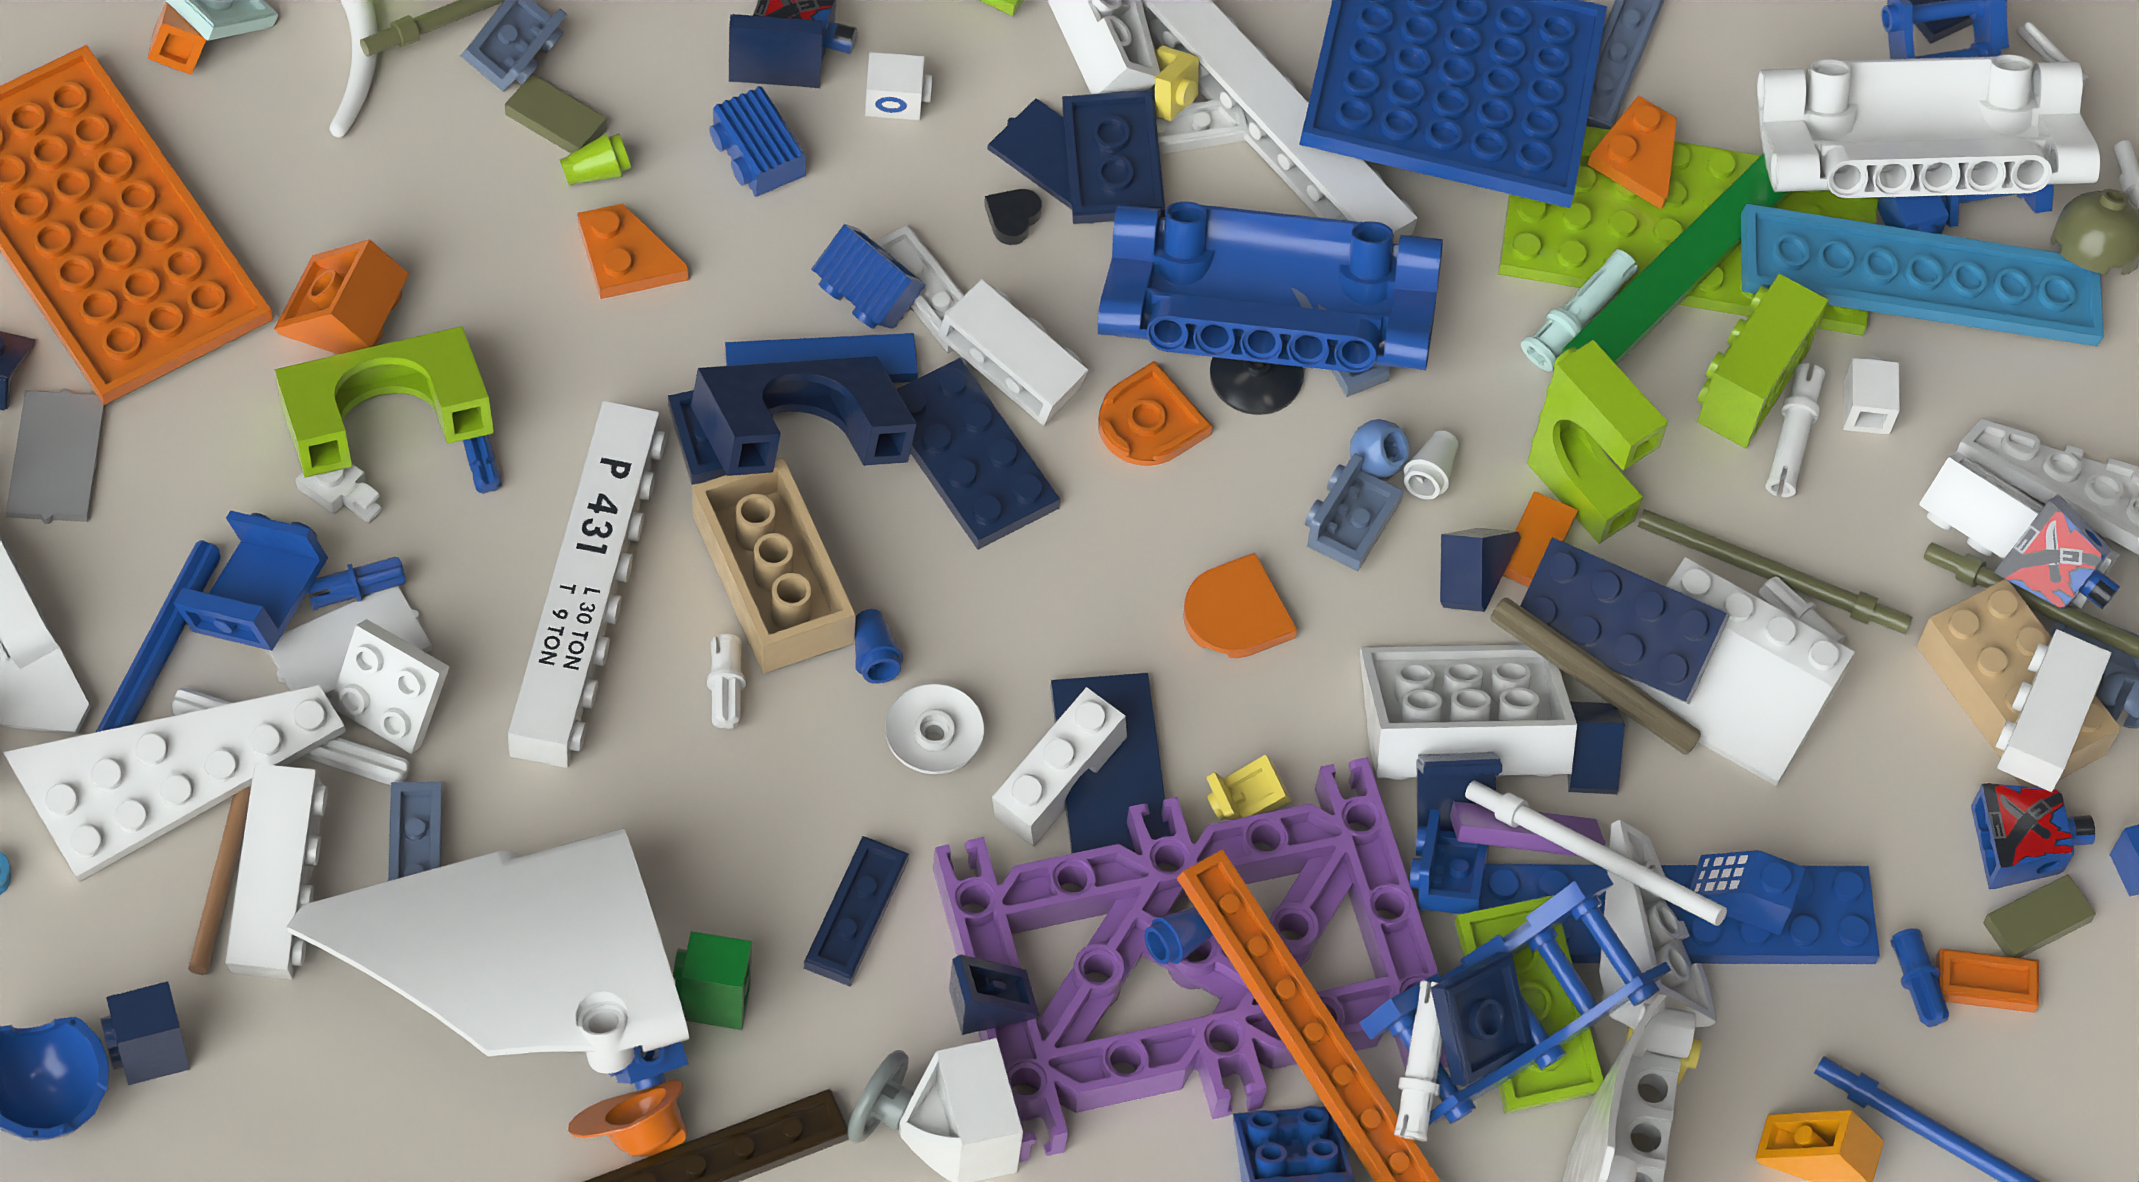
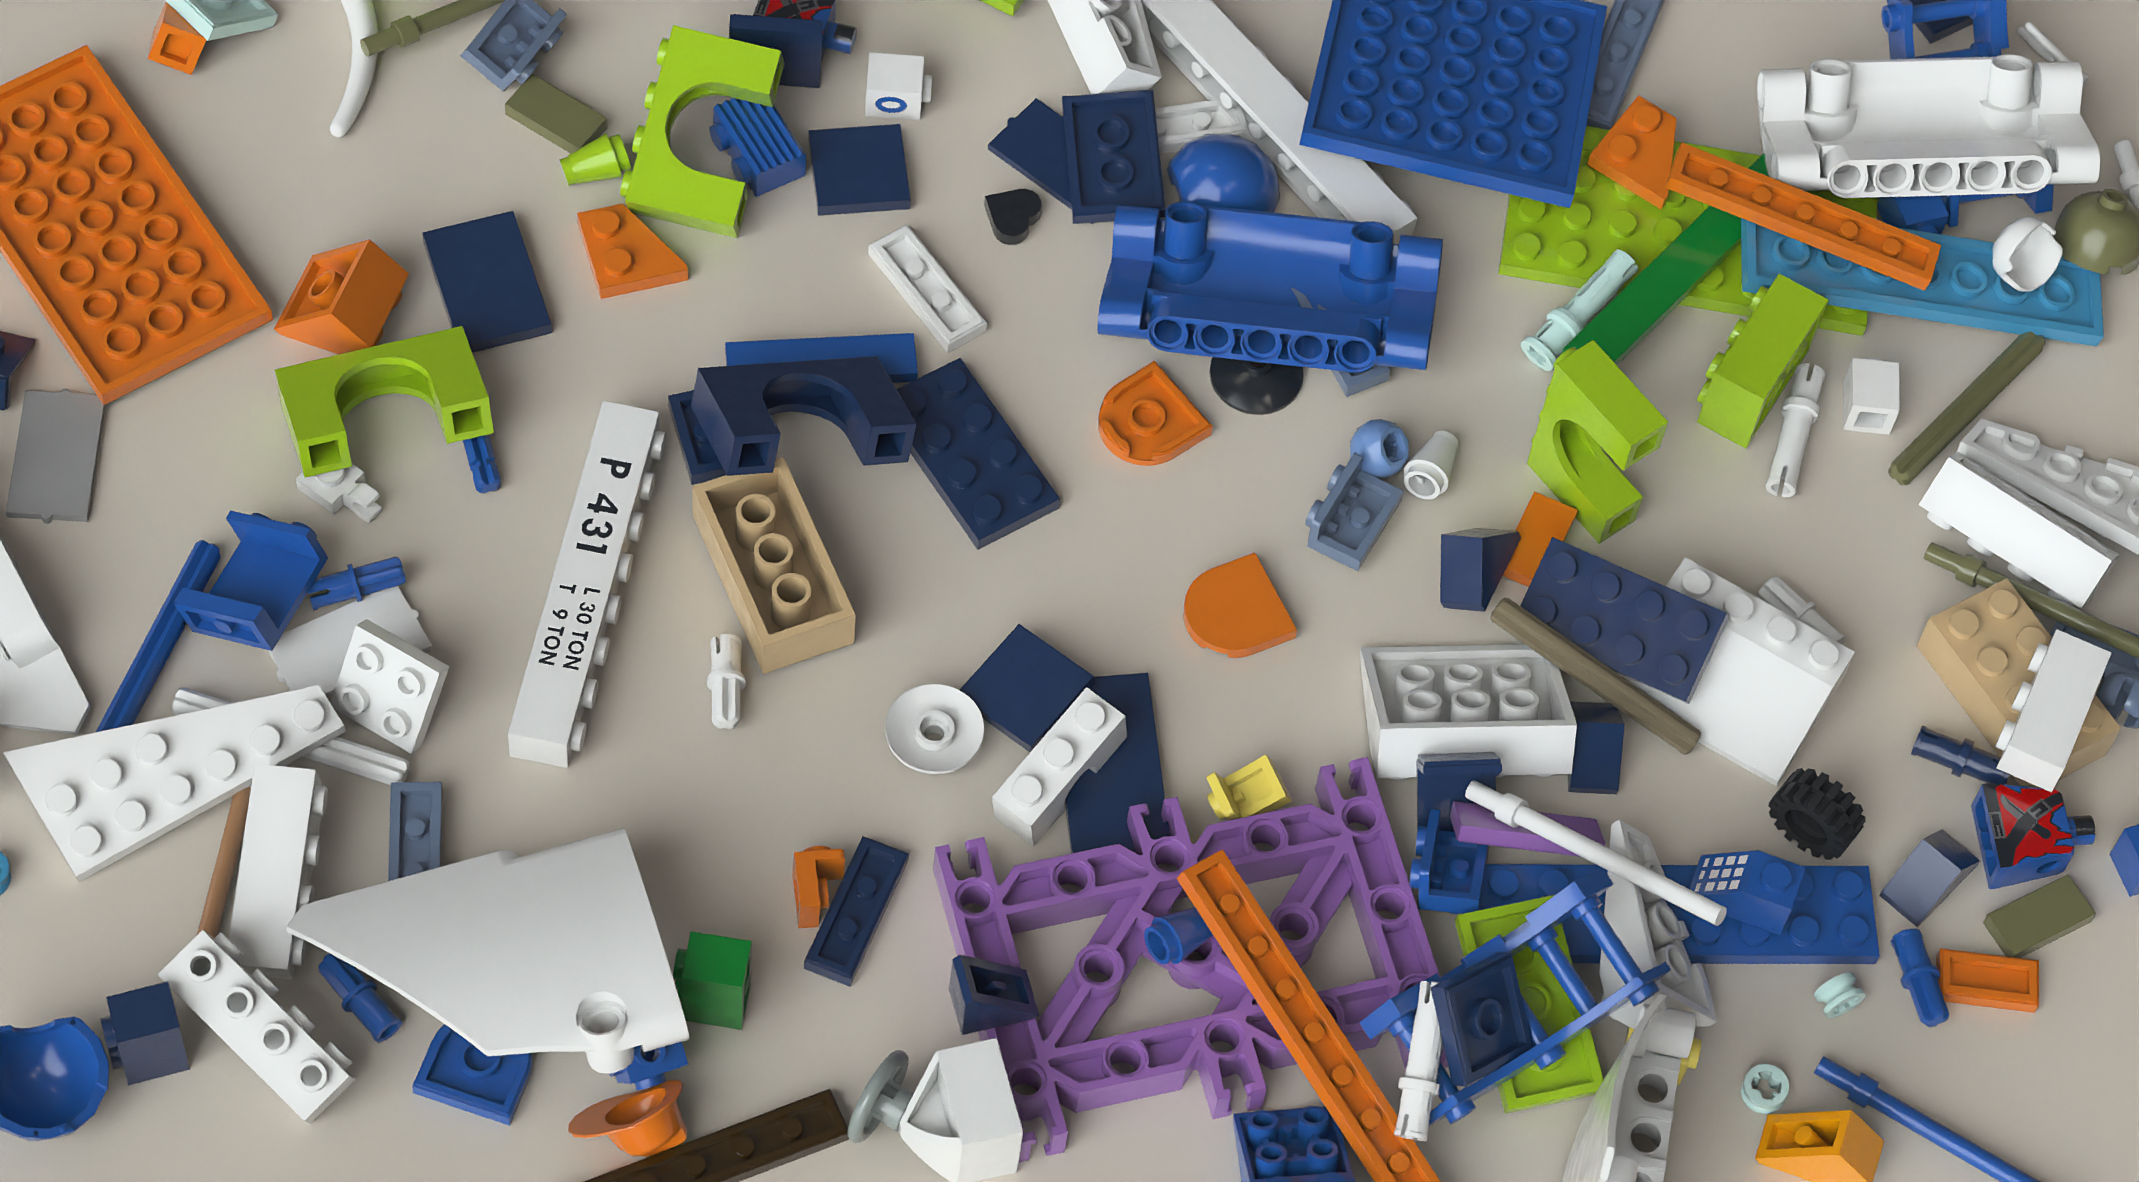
(257, 1026): none -> white brick
(360, 997): none -> blue axle
(470, 1080): none -> blue tile
(487, 281): none -> dark blue tile
(694, 68): none -> lime arch
(810, 877): none -> orange bracket
(859, 169): none -> dark blue tile
(867, 277): blue brick -> none
(876, 648): blue cone -> none
(1012, 351): white brick -> none
(1026, 687): none -> dark blue tile
(1176, 83): light yellow bracket -> none
(1225, 173): none -> blue cylinder
(1776, 1080): none -> light aqua bush
(1803, 216): none -> orange plate
(1816, 813): none -> black tyre
(1839, 995): none -> light aqua bush
(1861, 606): olive bar -> none
(1928, 876): none -> slope
(1959, 756): none -> dark blue pin
(1966, 407): none -> olive axle
(2026, 253): none -> white hair
(2060, 558): torso -> none

